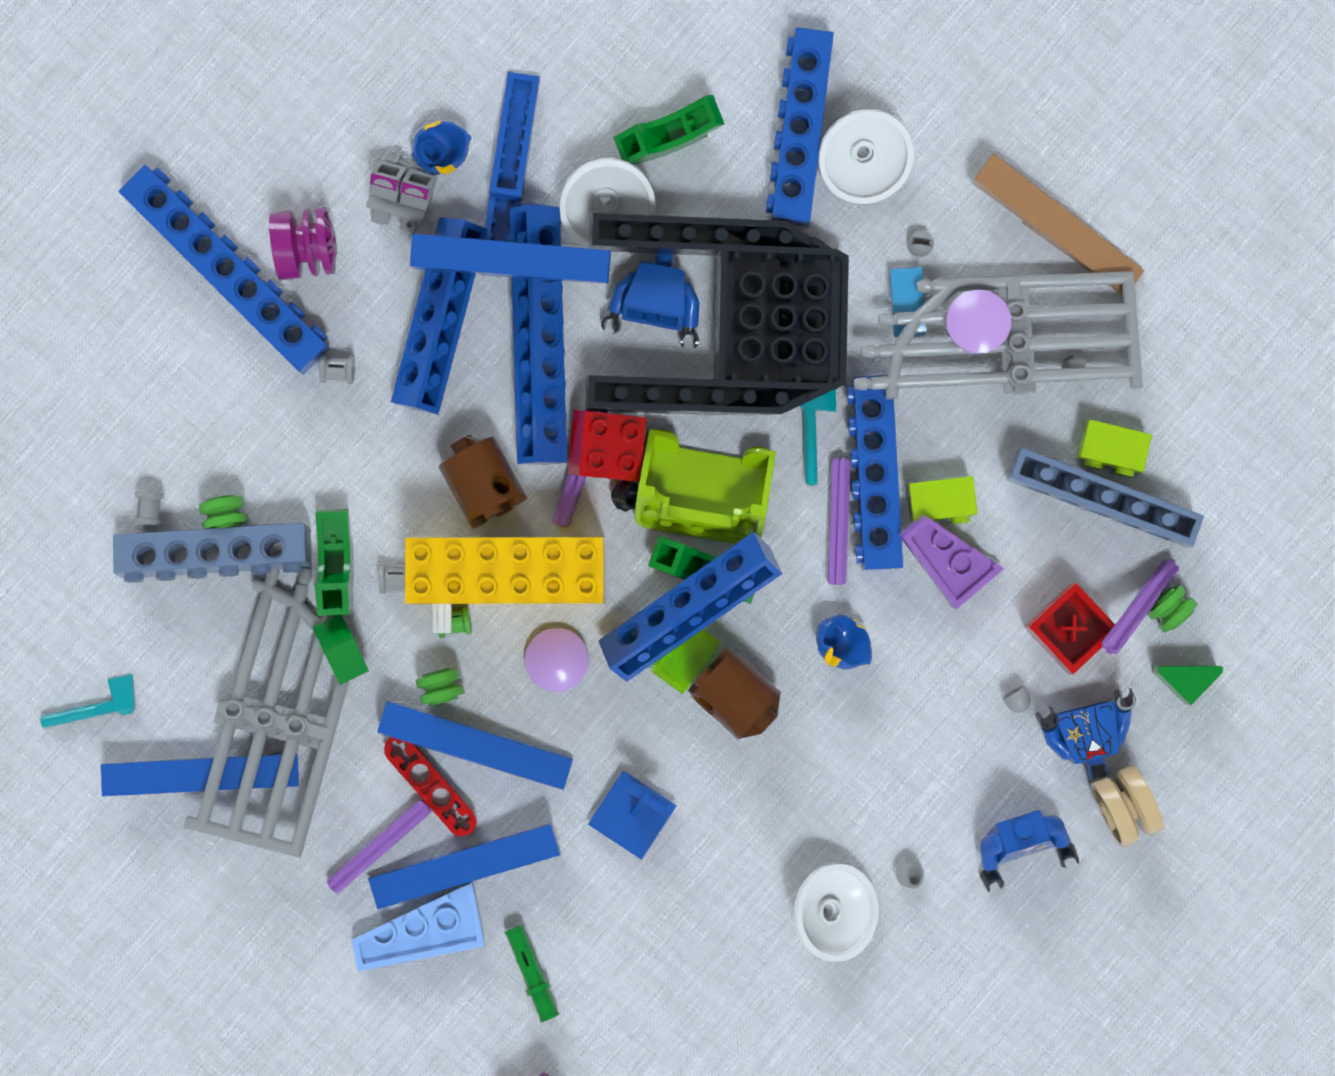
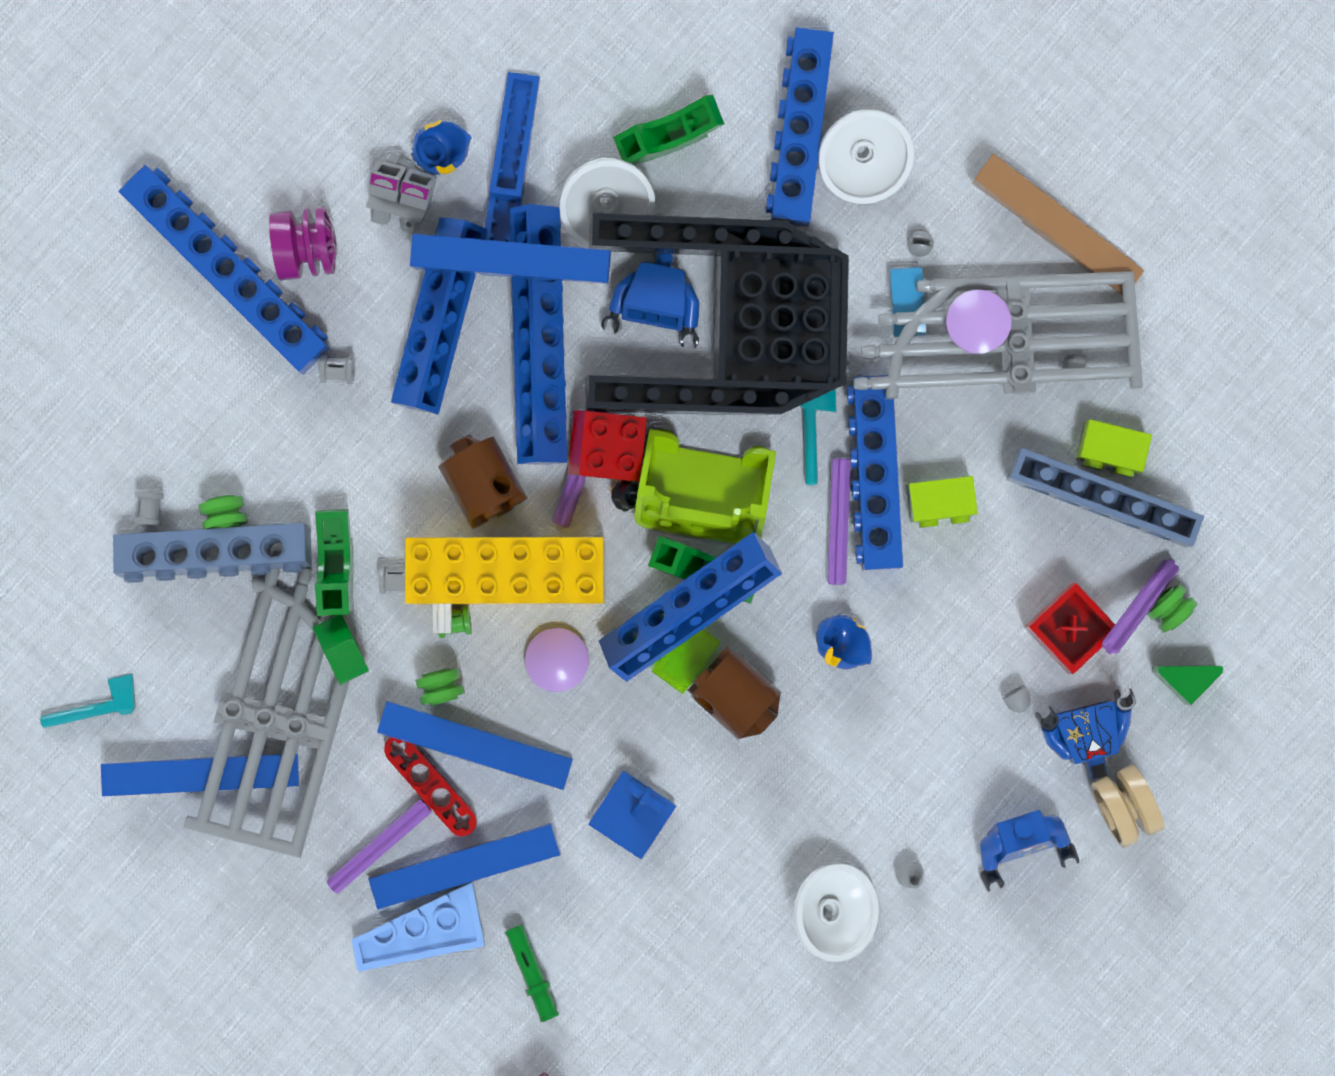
(948, 561): medium lavender wing -> none

